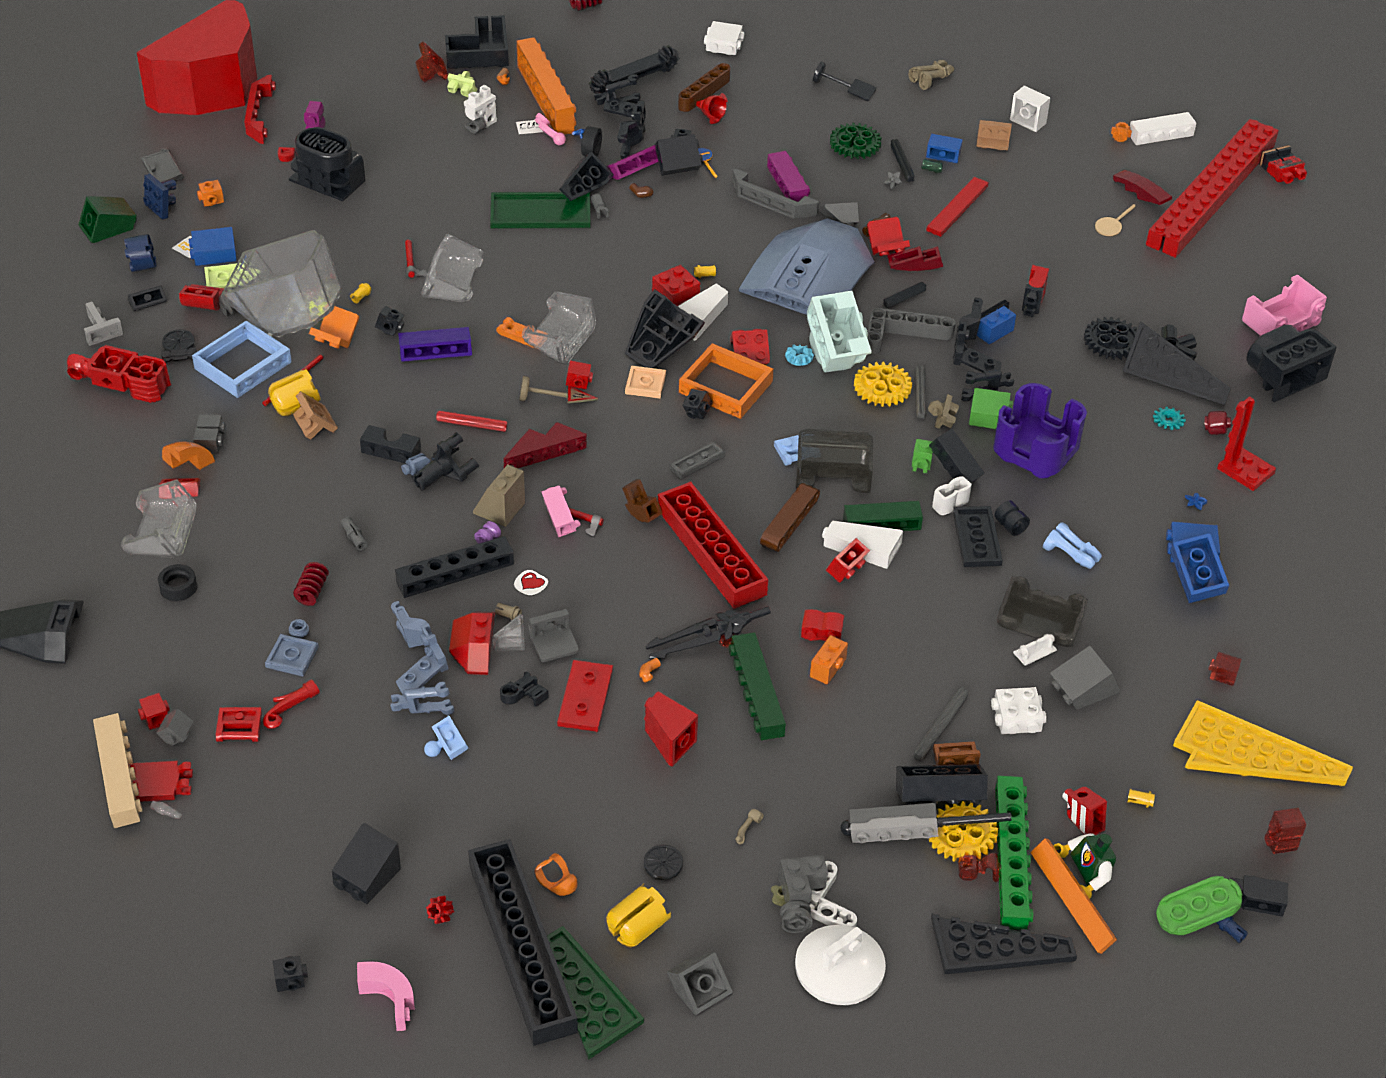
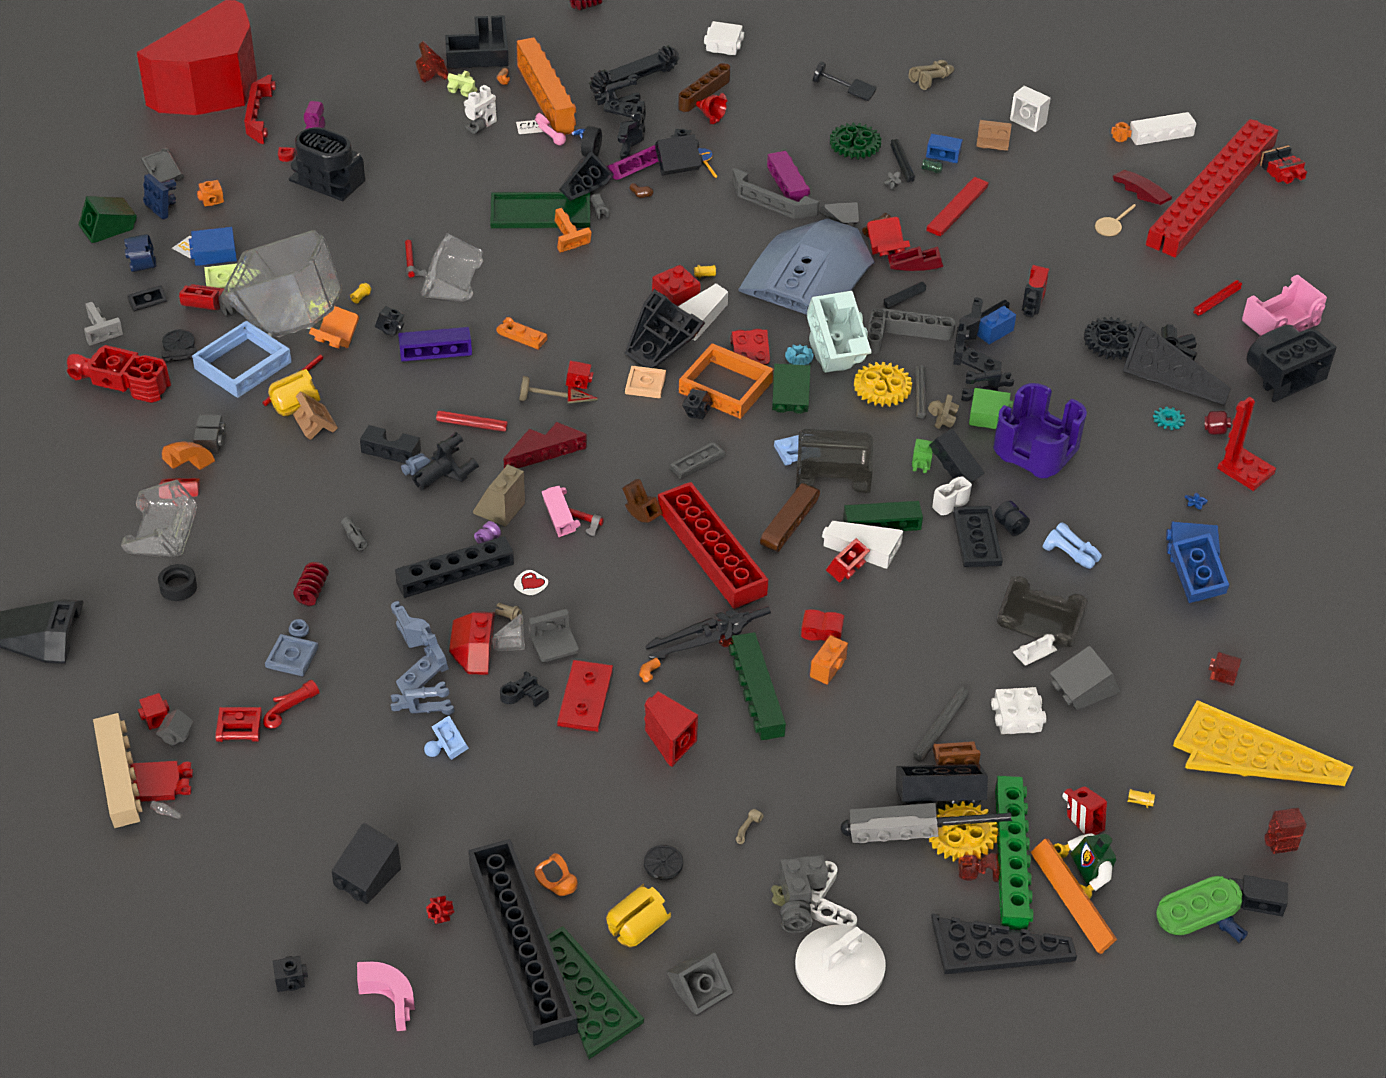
(564, 327): clear windscreen -> none
(571, 237): none -> orange bracket
(791, 388): none -> dark green slope
(1217, 297): none -> red axle

